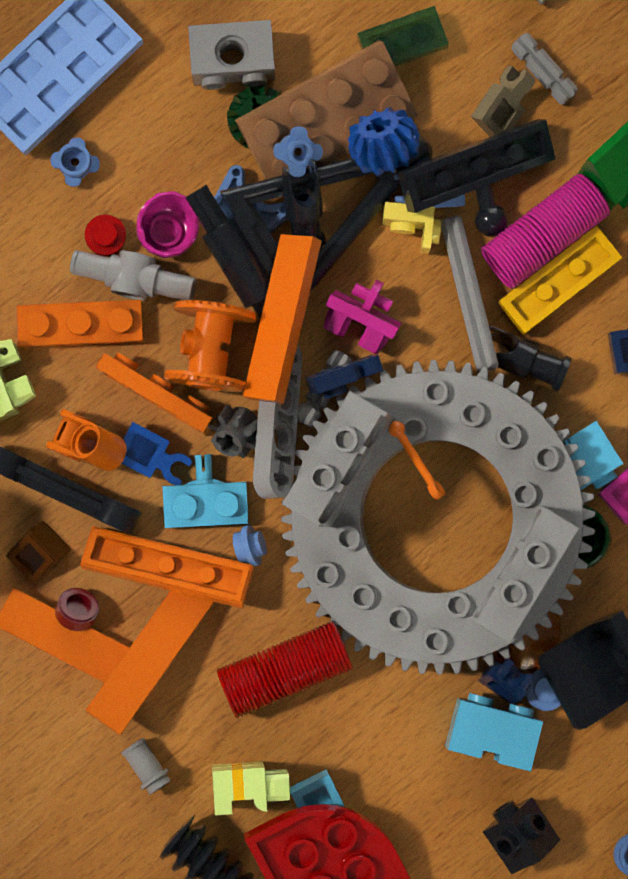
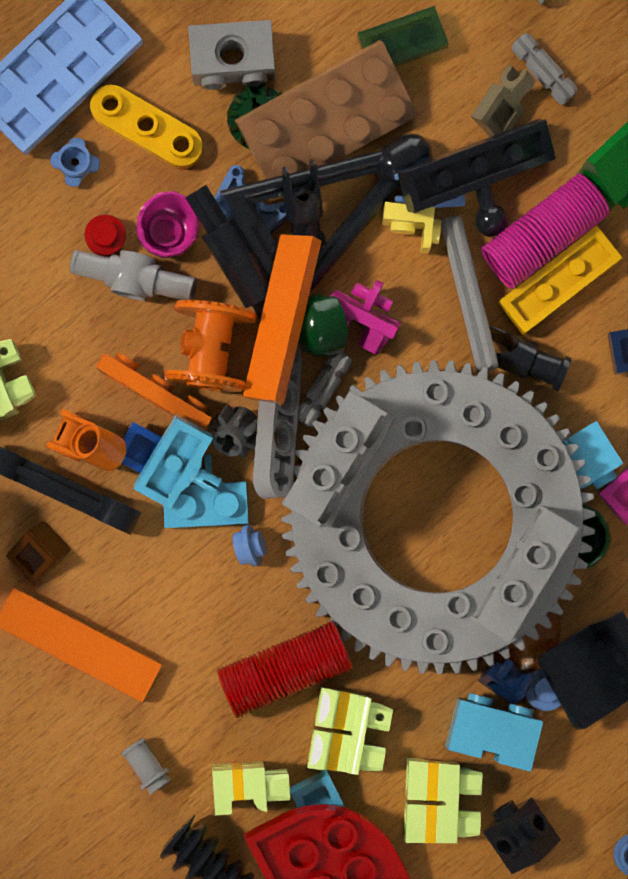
(77, 609): dark red tile -> none
(80, 324): orange plate -> none
(147, 660): orange tile -> none
(159, 140): none -> yellow plate
(167, 567): orange tile -> none
(177, 463): none -> medium azure plate
(286, 151): medium blue plate -> none
(323, 327): none -> dark green hair
(334, 380): dark blue plate -> none
(343, 750): none -> yellowish green hips
(383, 141): blue gear -> none
(397, 430): orange hinge -> none
(436, 820): none -> yellowish green hips

